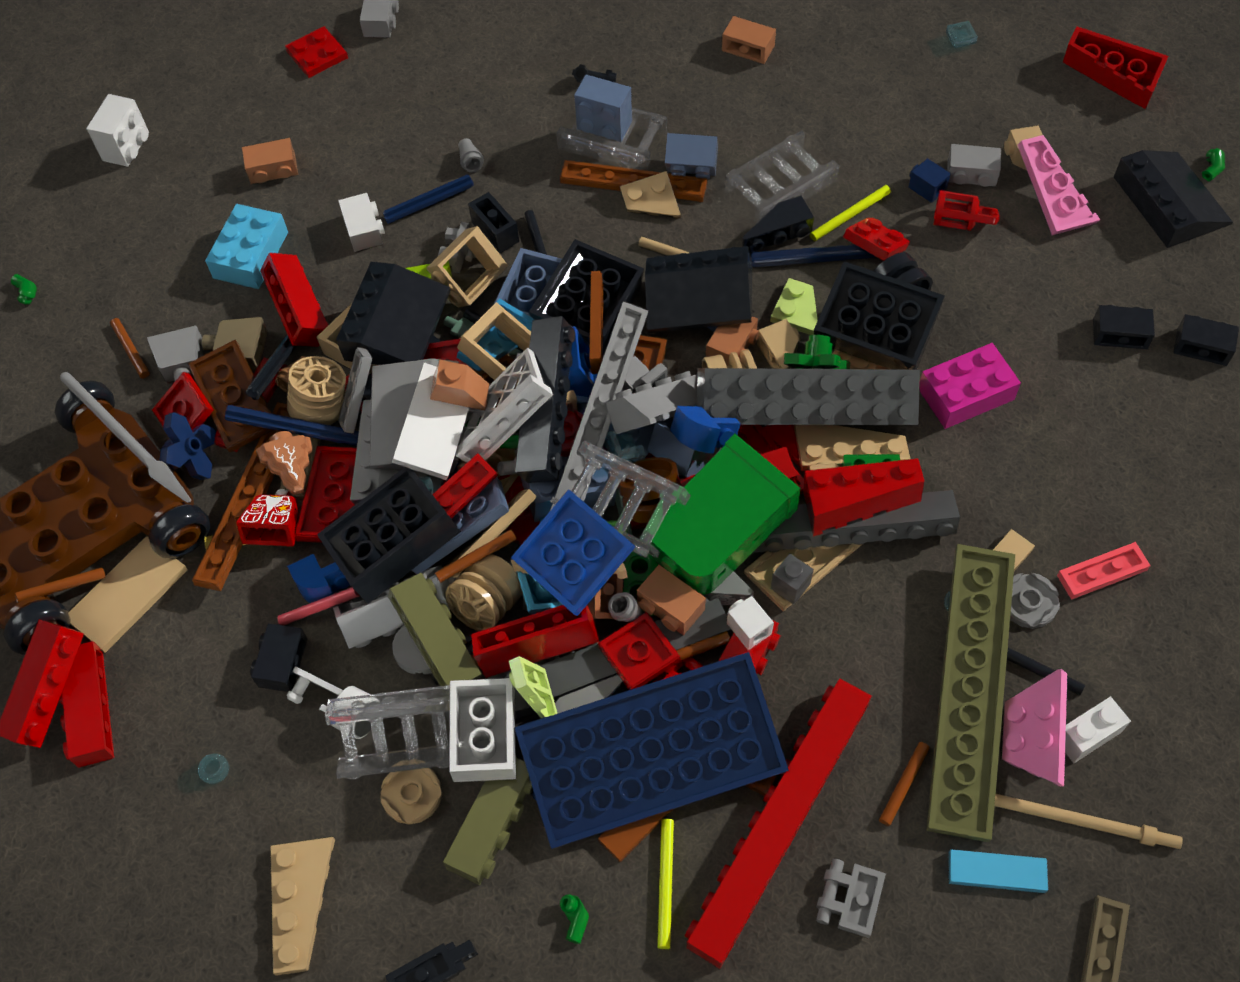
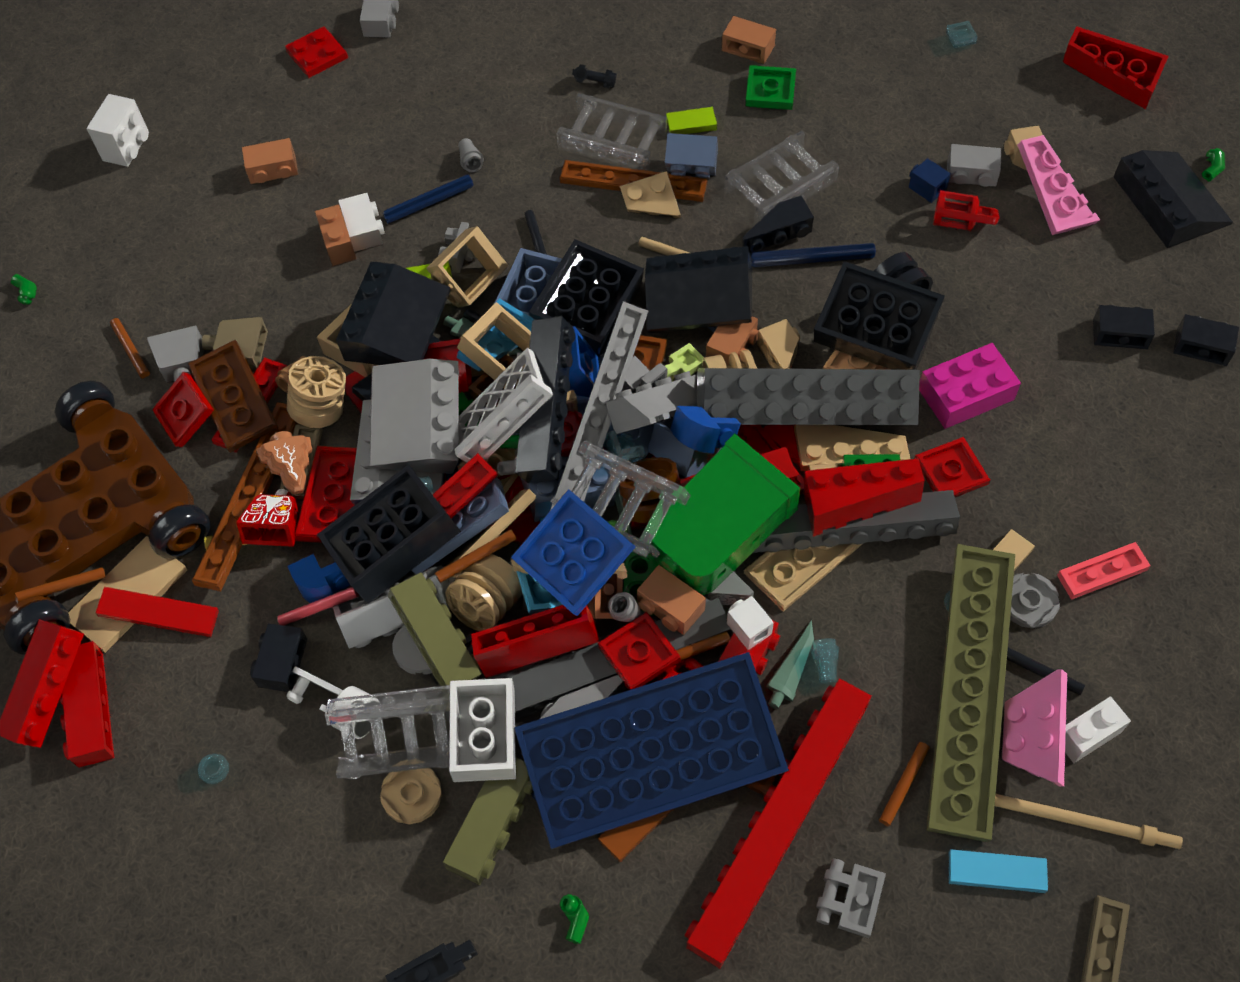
(157, 469): light grey piece -> none
(157, 611): none -> red tile
(187, 446): dark blue plant -> none
(245, 245): medium azure brick -> none
(270, 369): black axle -> none
(293, 299): red brick -> none
(293, 425): dark blue axle -> none
(297, 898): tan wing -> none
(335, 235): none -> nougat brick
(355, 390): light grey tile -> none
(430, 430): white tile -> none
(459, 386): nougat slope -> none
(494, 222): black brick -> none
(533, 686): yellowish green wing -> none
(596, 321): dark orange tile -> none
(603, 108): sand blue brick -> none
(665, 884): neon yellow bar -> none
(684, 360): none -> yellowish green plate
(691, 121): none -> lime tile
(770, 87): none -> green plate
(789, 673): none -> sand green bar
(791, 578): flat silver brick -> none
(797, 306): yellowish green wing -> none
(817, 355): green plant -> none
(825, 656): none -> clear light blue cone
(850, 213): neon yellow bar -> none
(876, 238): red plate -> none
(952, 468): none -> red tile

